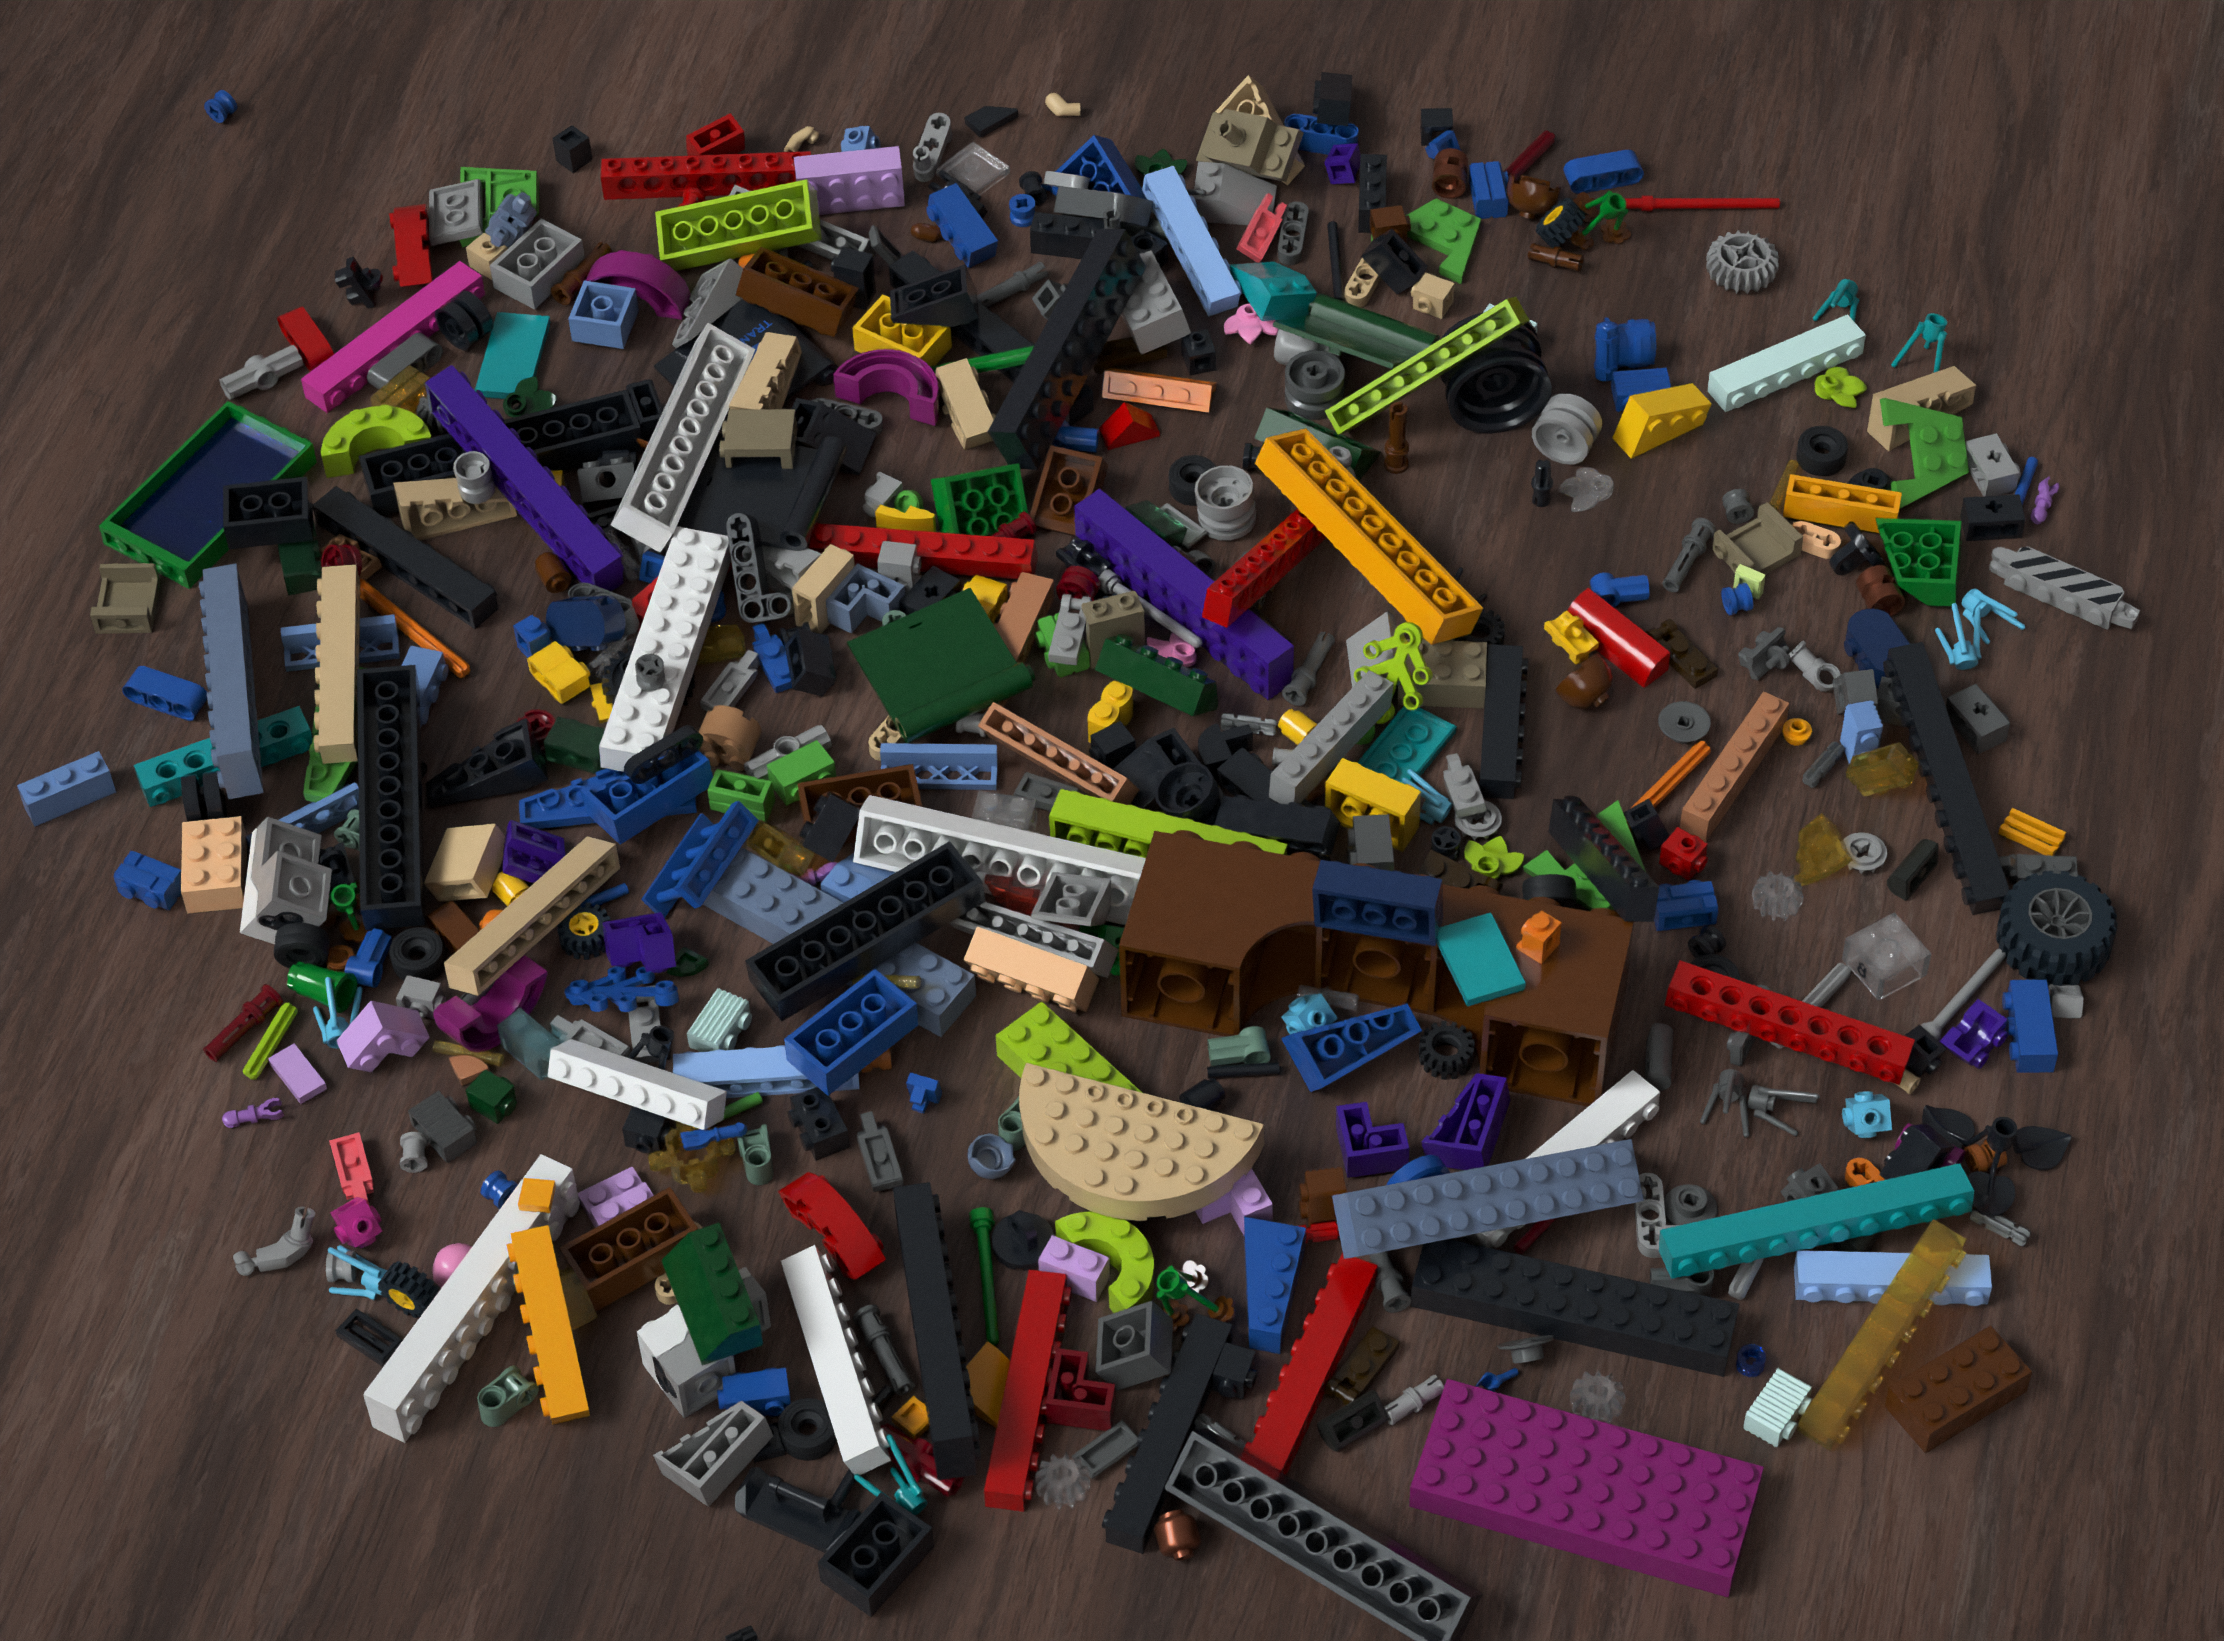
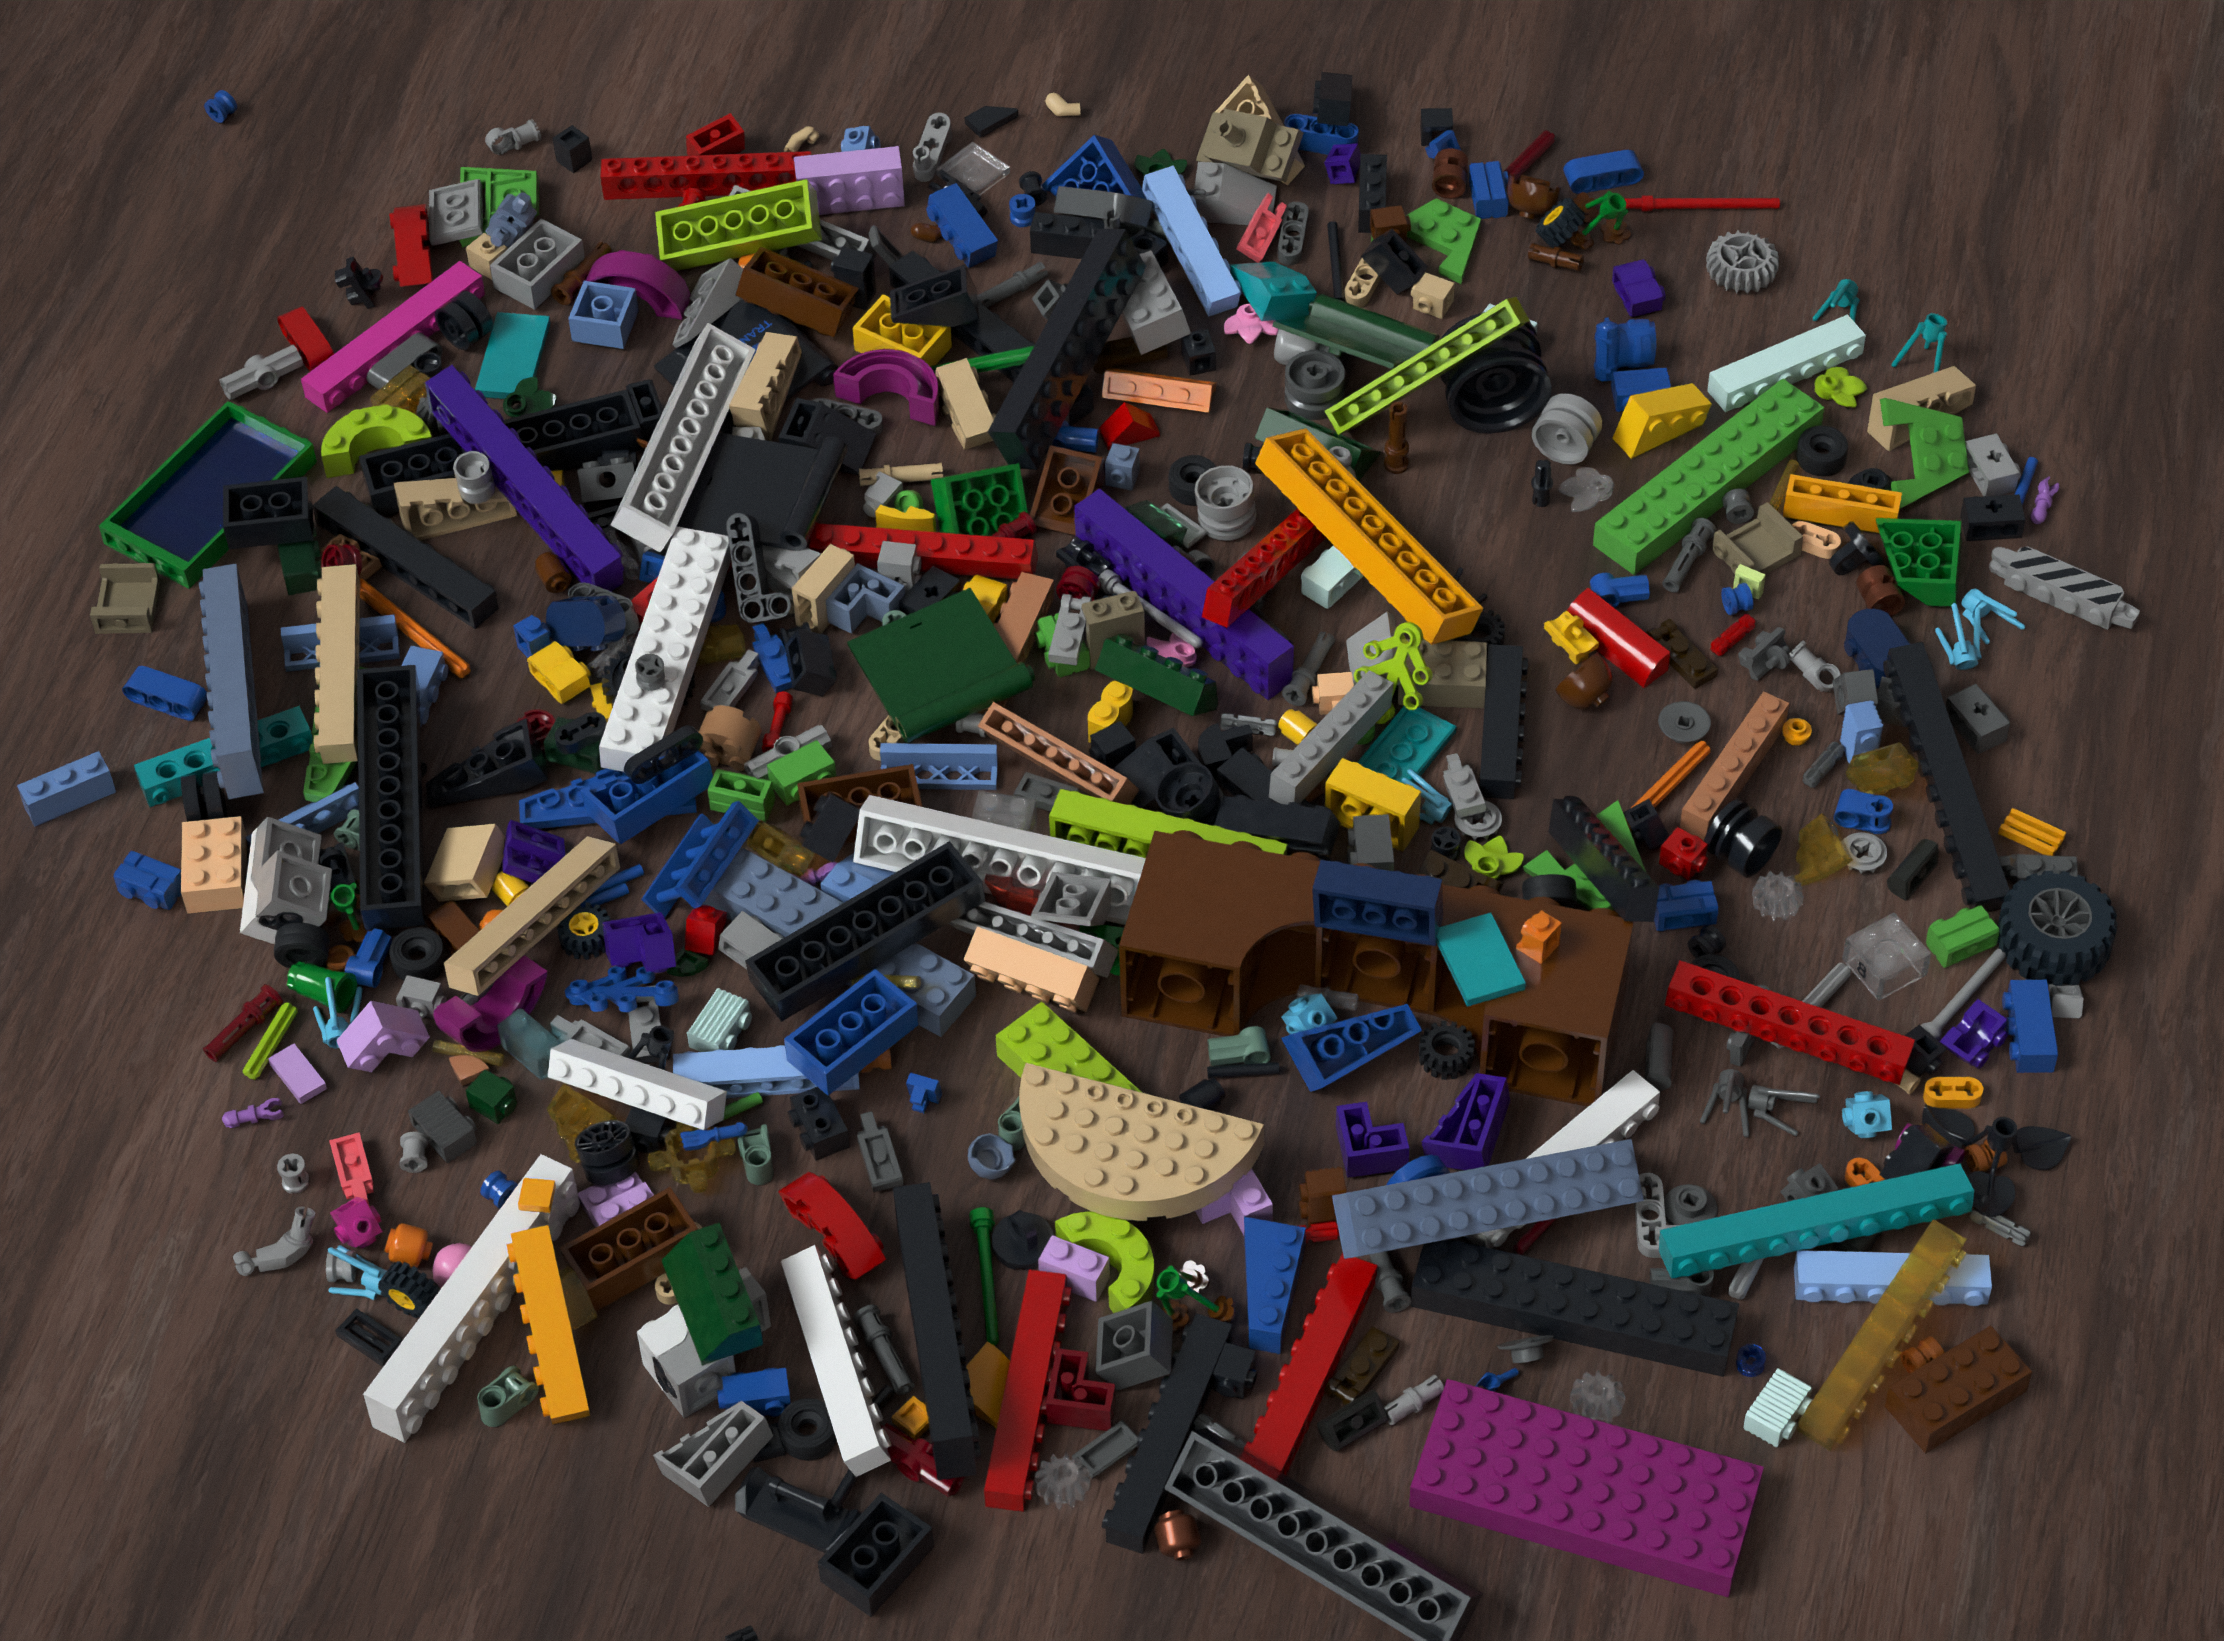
(290, 1178): none -> light grey bush
(408, 1245): none -> orange head
(429, 364): none -> black wheel
(512, 137): none -> light grey connector
(573, 1115): none -> clear yellow slope
(580, 733): none -> black beam
(607, 1152): none -> black wheel
(621, 877): none -> blue piece
(704, 929): none -> red brick
(746, 938): none -> light grey brick
(760, 435): dark tan panel -> none
(782, 706): none -> red bar
(902, 473): none -> tan pin
(908, 1495): teal plant -> none
(1066, 180): light grey beam -> none
(1122, 466): none -> sand blue brick
(1329, 578): none -> light aqua brick
(1331, 690): none -> light nougat brick
(1638, 287): none -> dark purple brick
(1698, 480): none -> bright green brick
(1732, 634): none -> red axle
(1743, 838): none -> black wheel
(1861, 810): none -> blue piece
(1927, 1350): none -> dark orange wheel
(1953, 1092): none -> light orange beam
(1962, 936): none -> bright green brick

